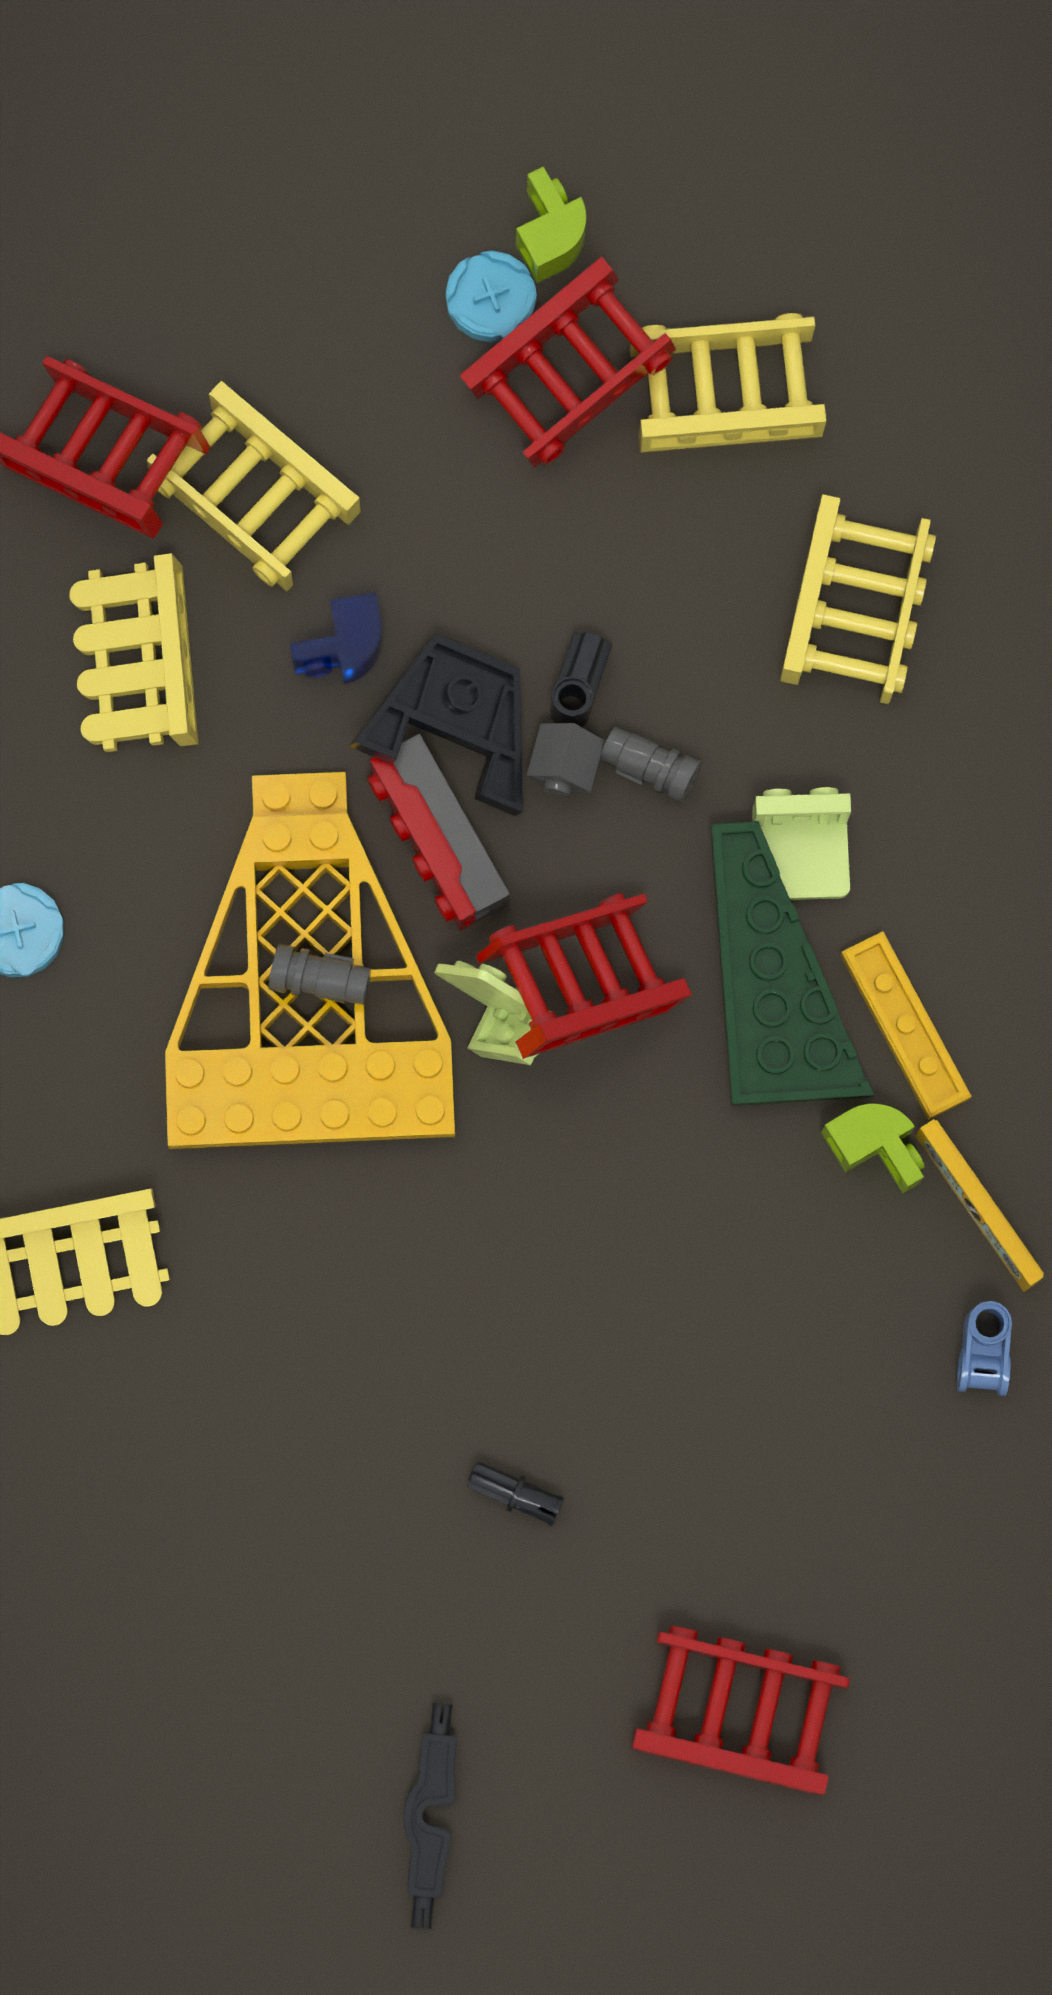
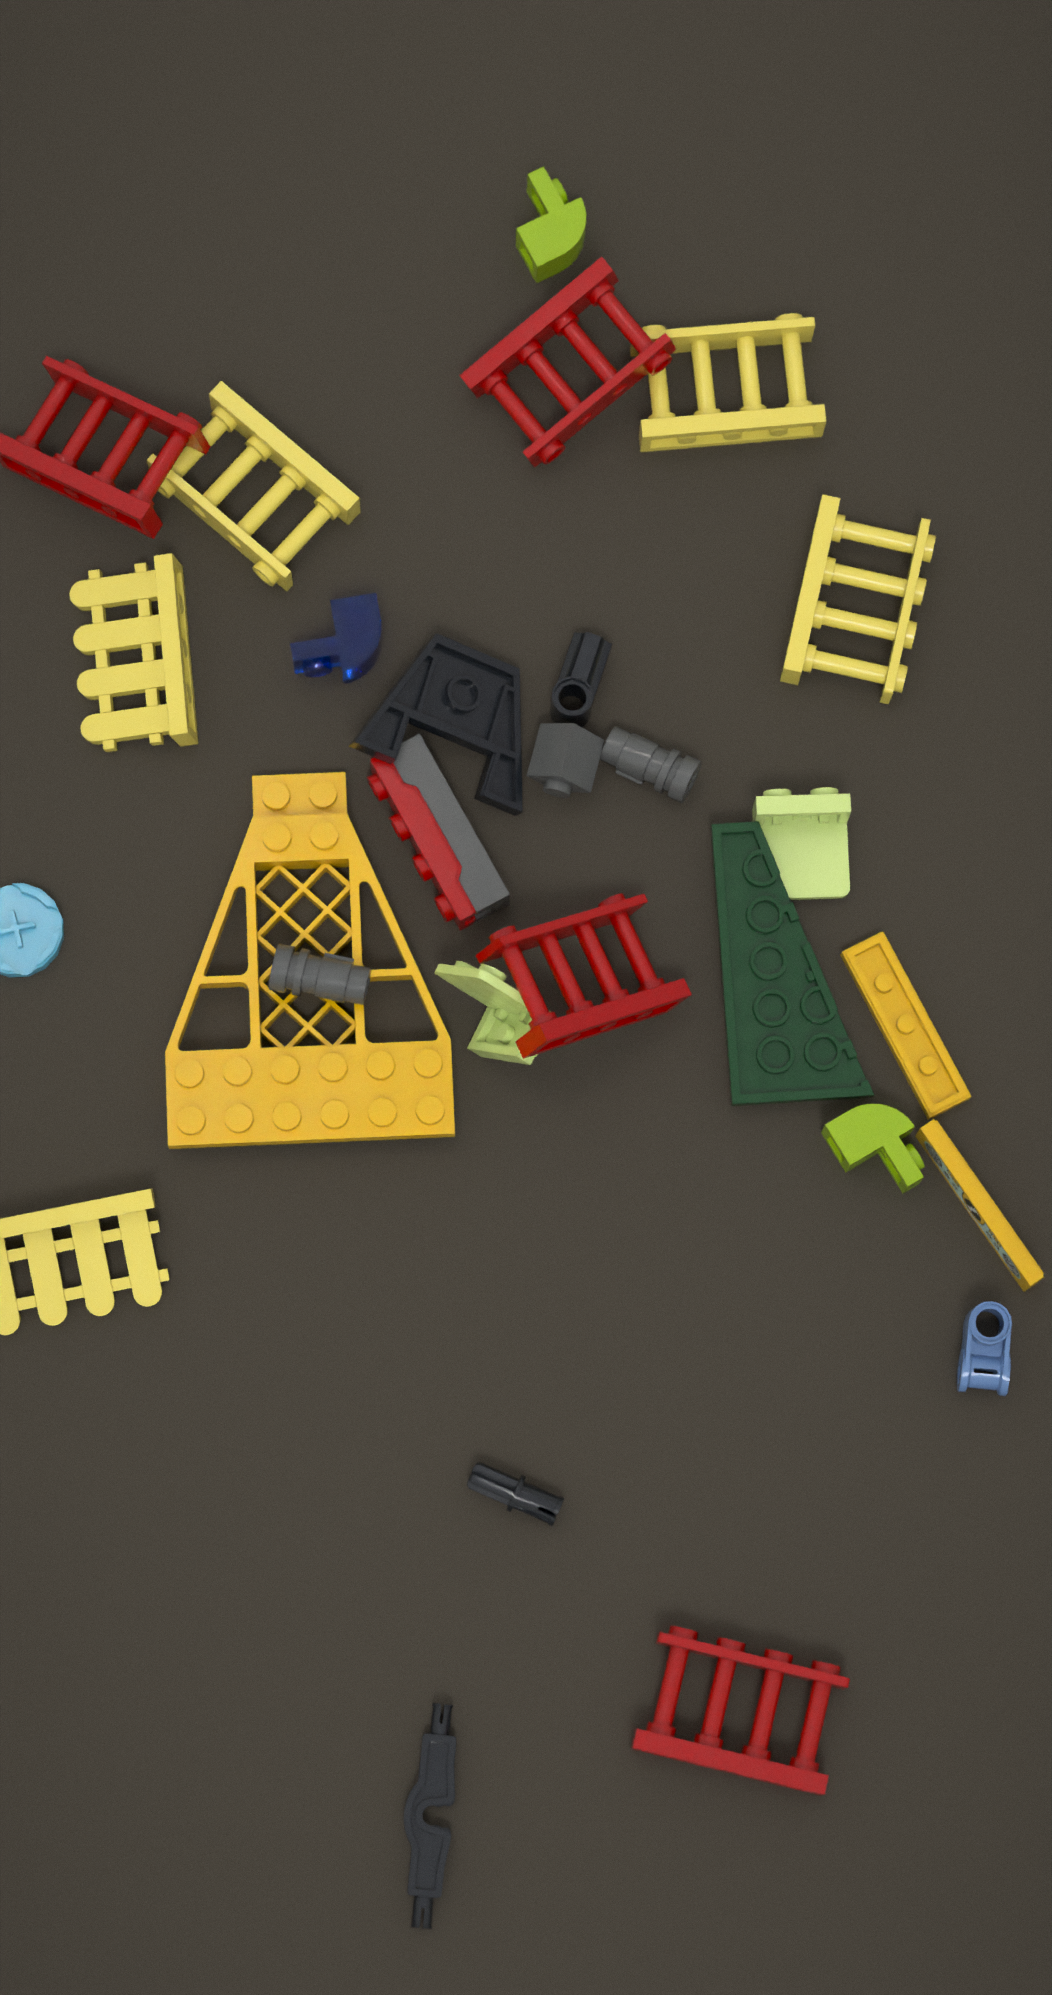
(490, 295): medium azure tile -> none

